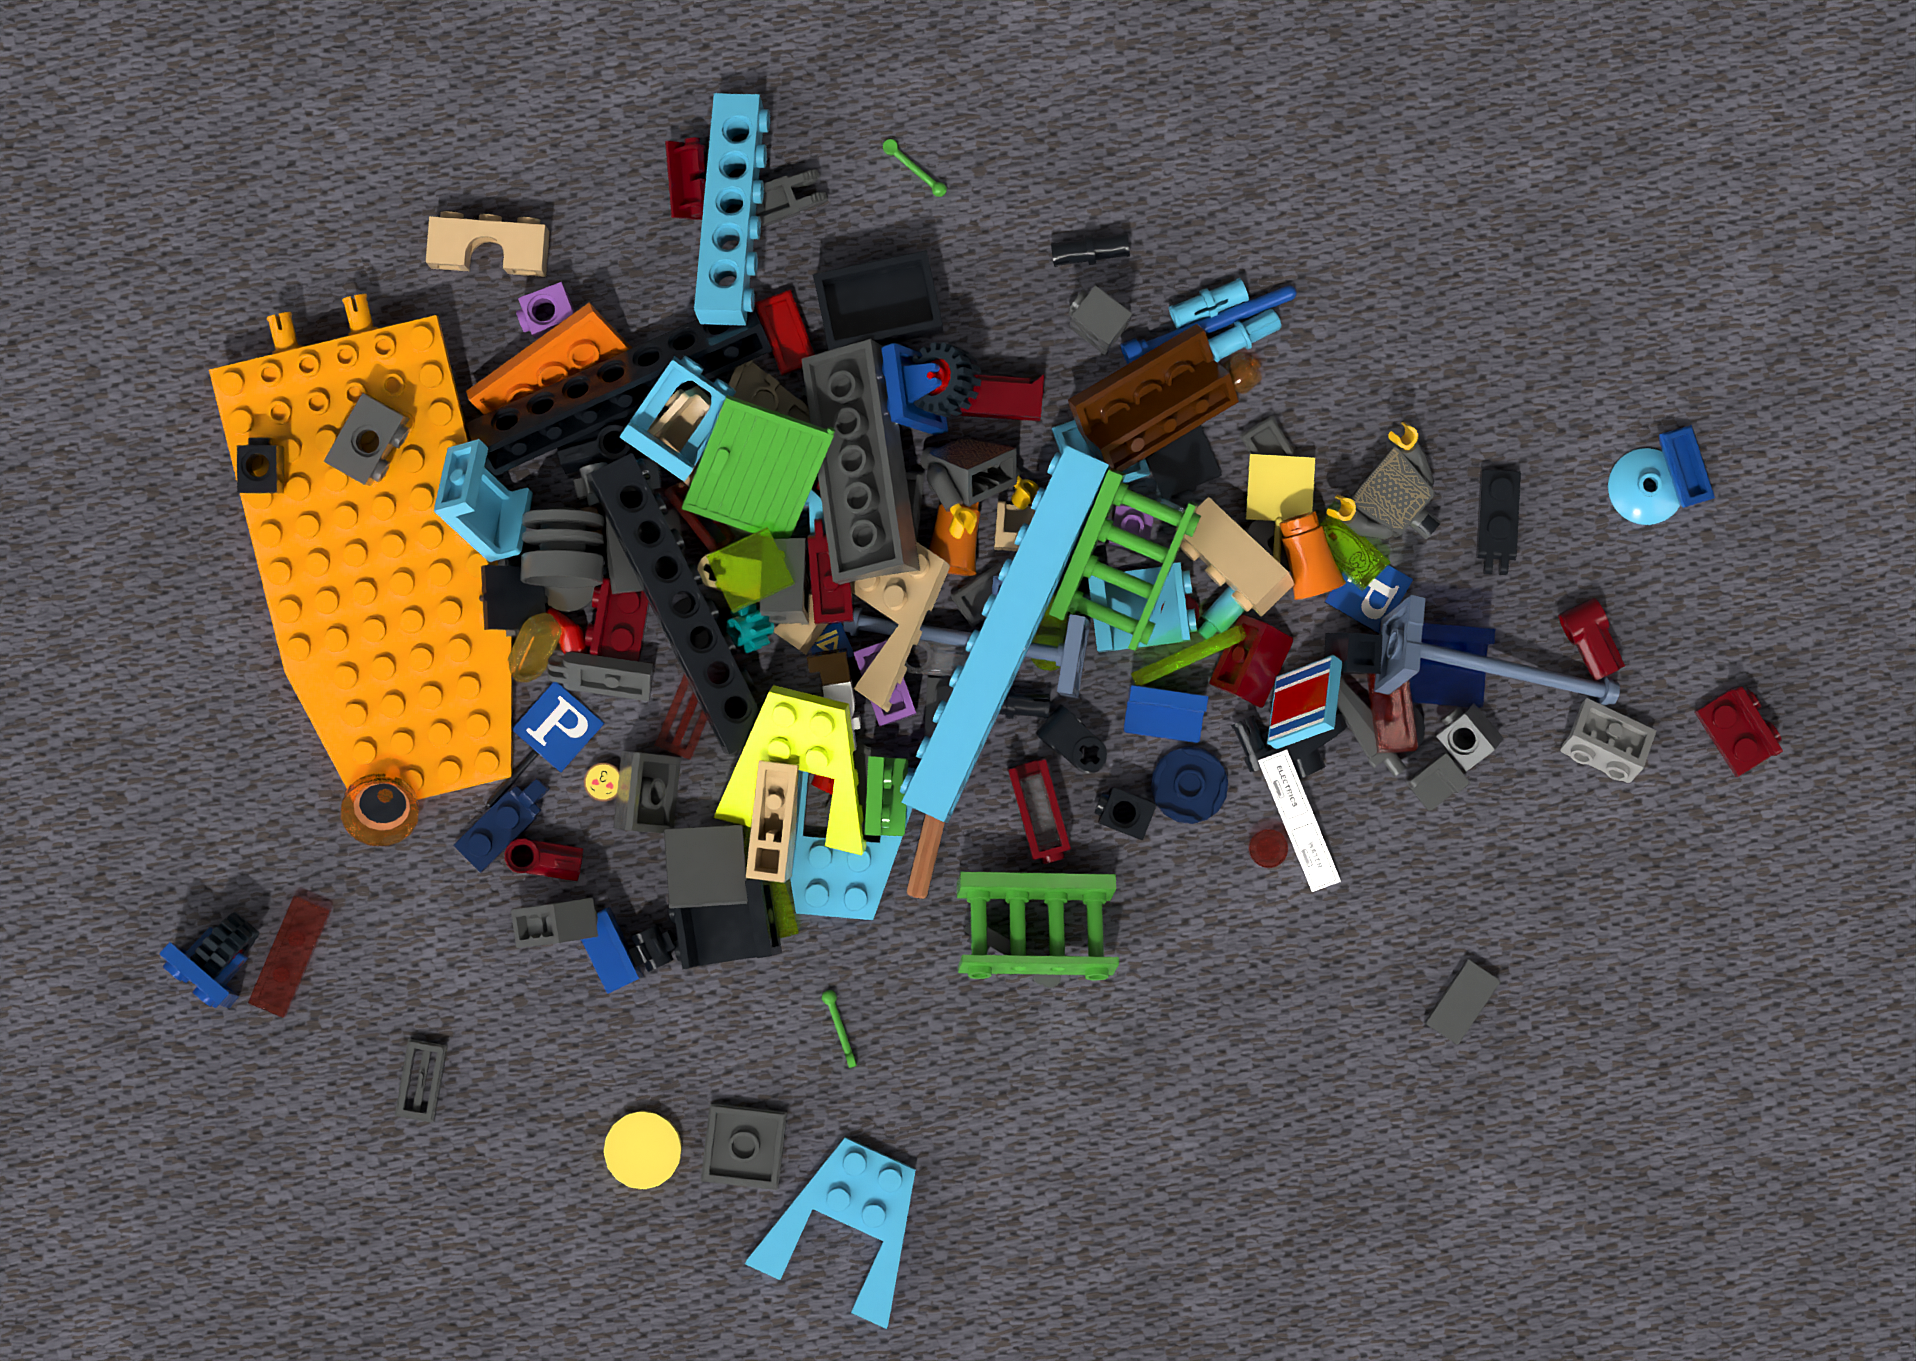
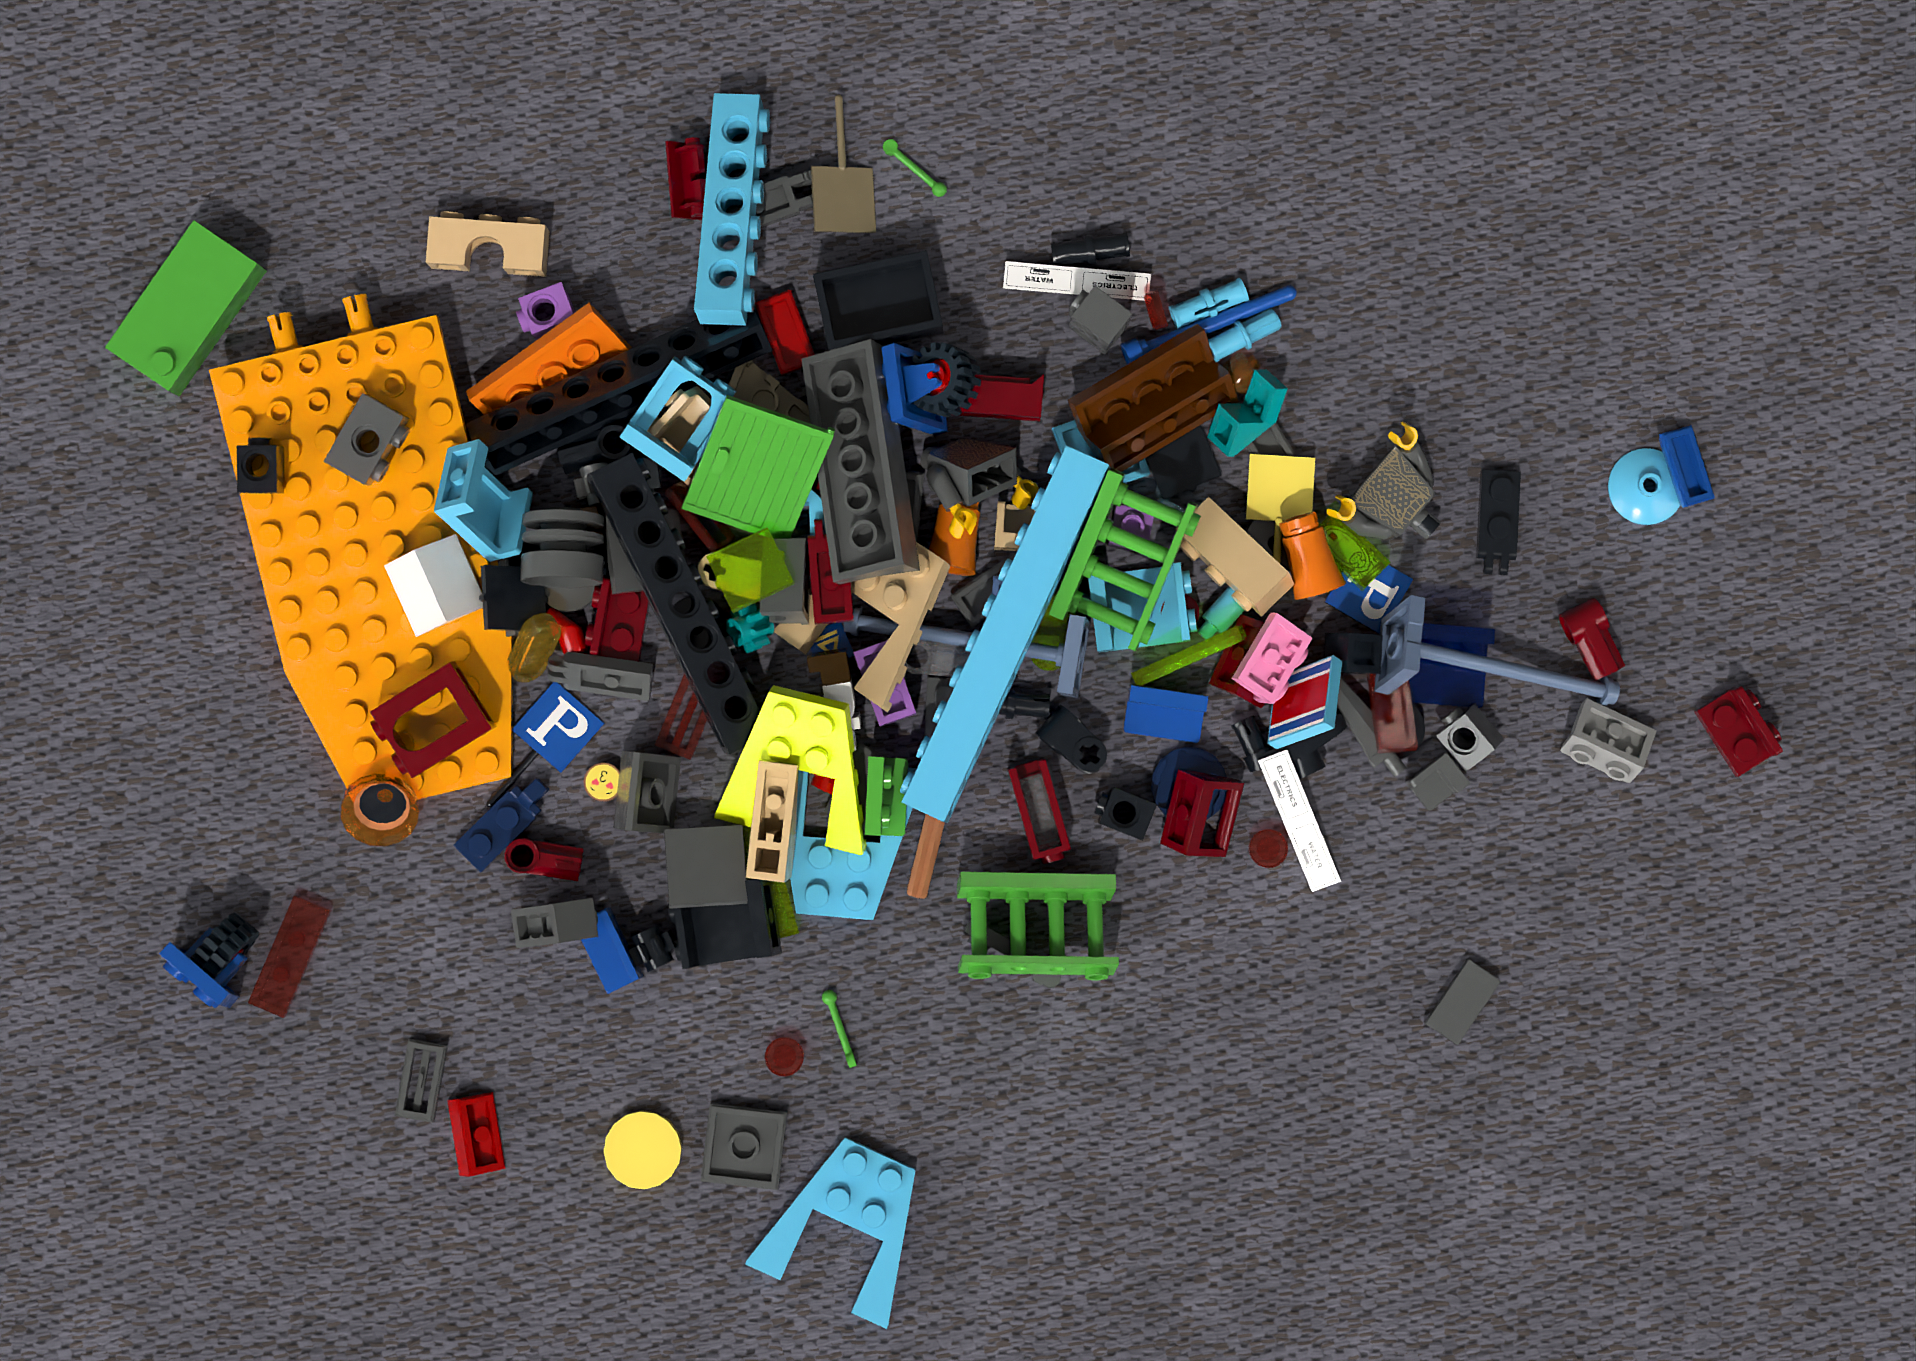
(186, 308): none -> bright green brick
(418, 761): none -> dark red panel
(435, 584): none -> white slope
(476, 1134): none -> red slope
(784, 1056): none -> clear red tile
(843, 194): none -> dark tan piece
(1075, 279): none -> white sticker
(1155, 309): none -> clear red tile
(1190, 810): none -> dark red tile
(1241, 423): none -> teal slope
(1272, 659): none -> bright pink bracket

